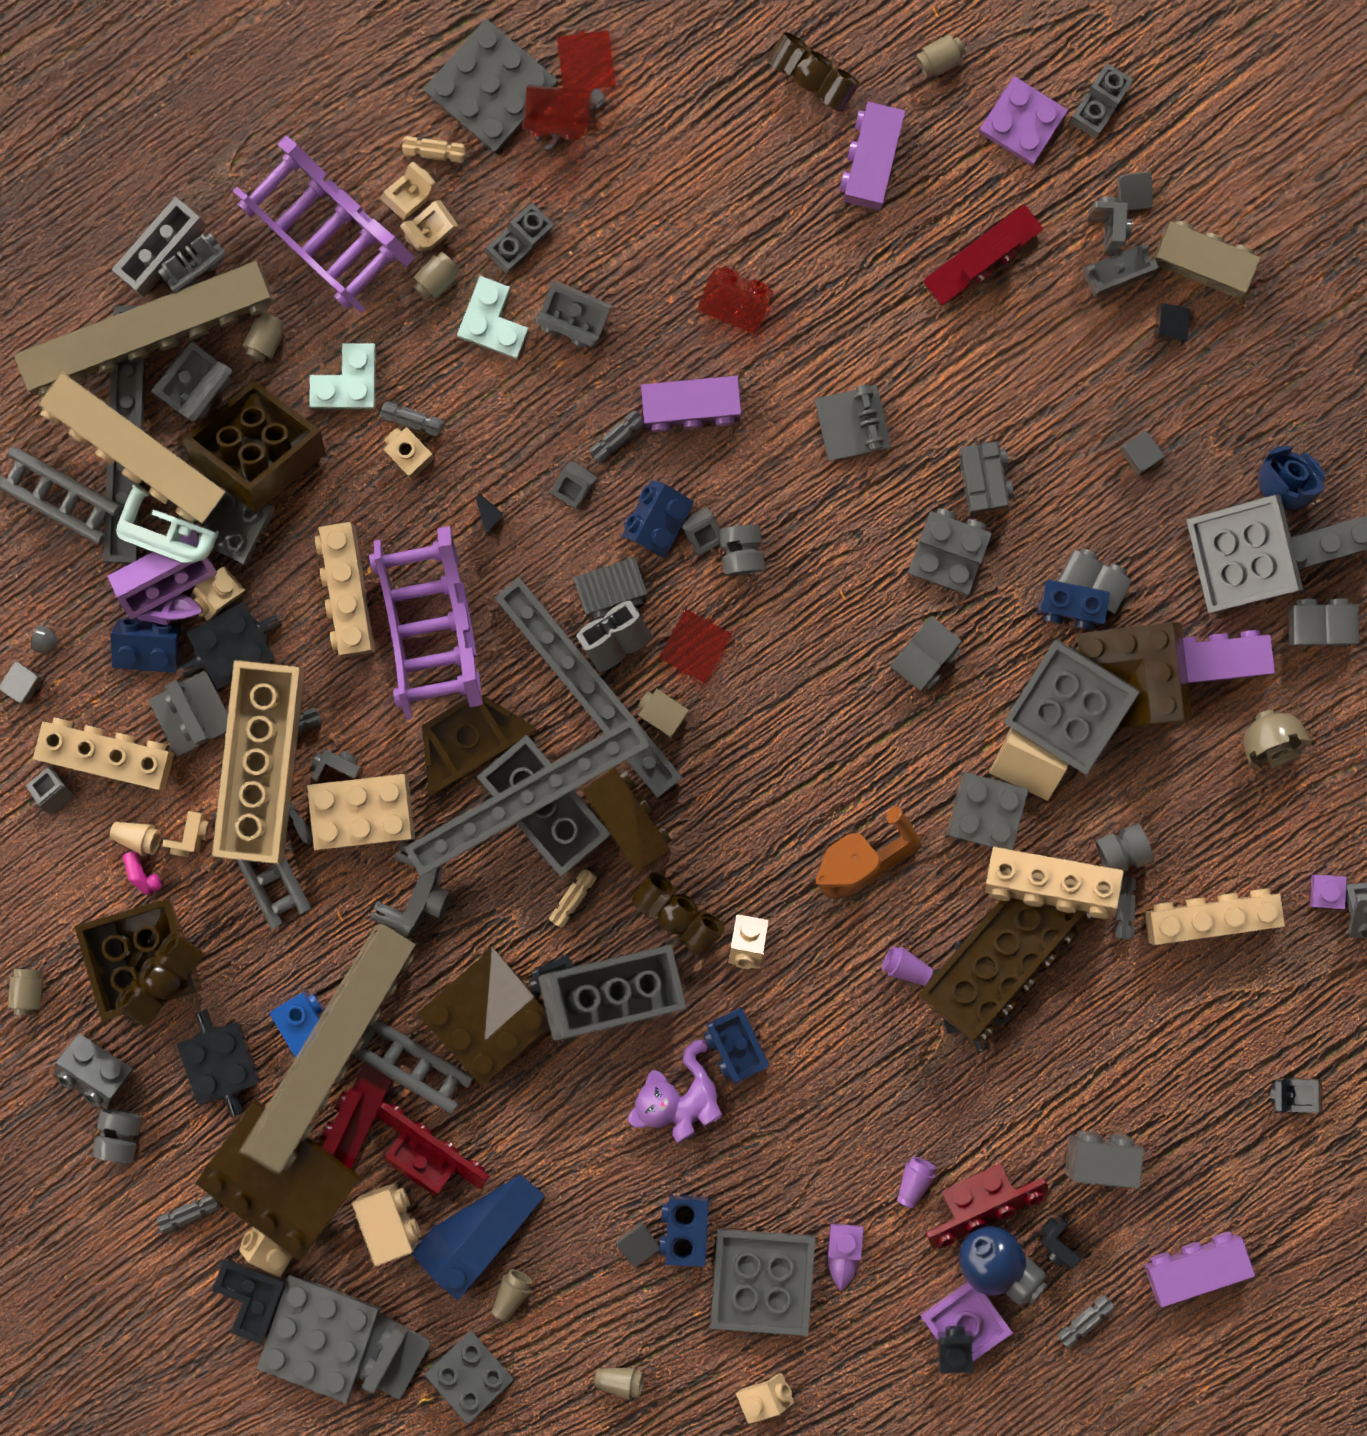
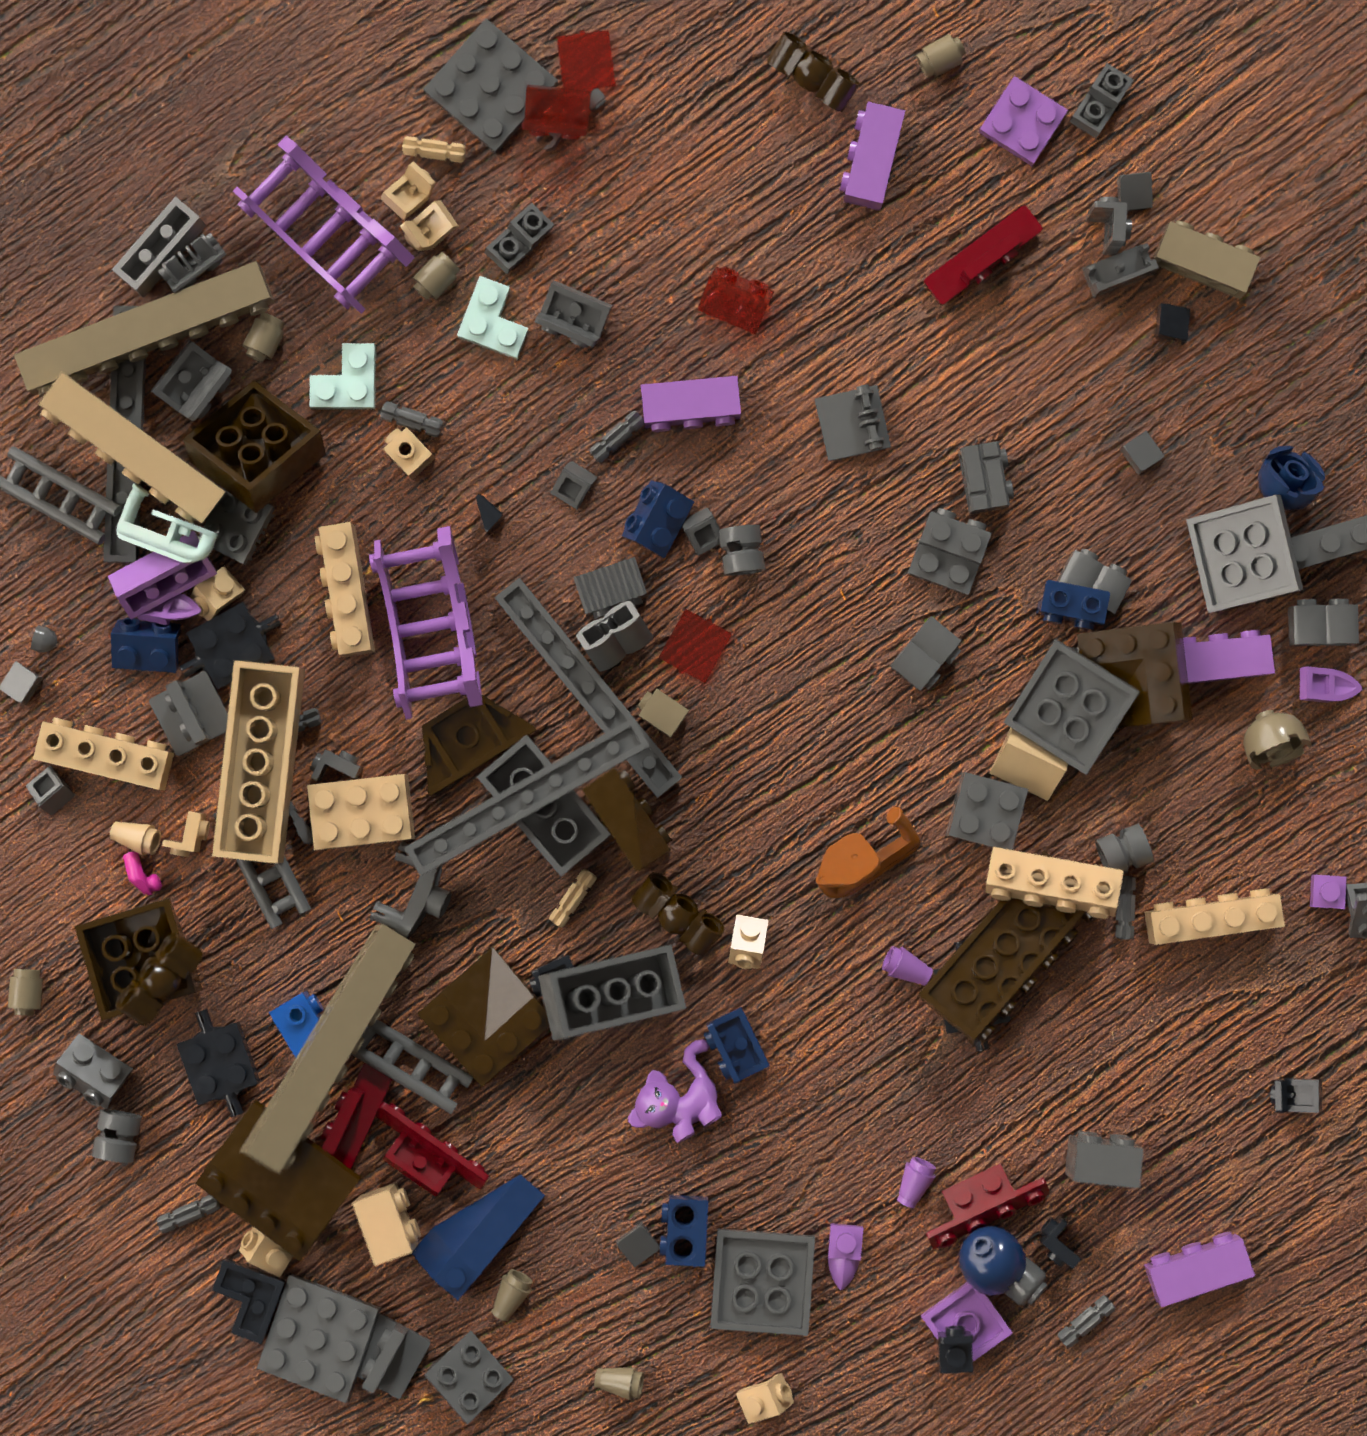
(1326, 685): none -> medium lavender plate

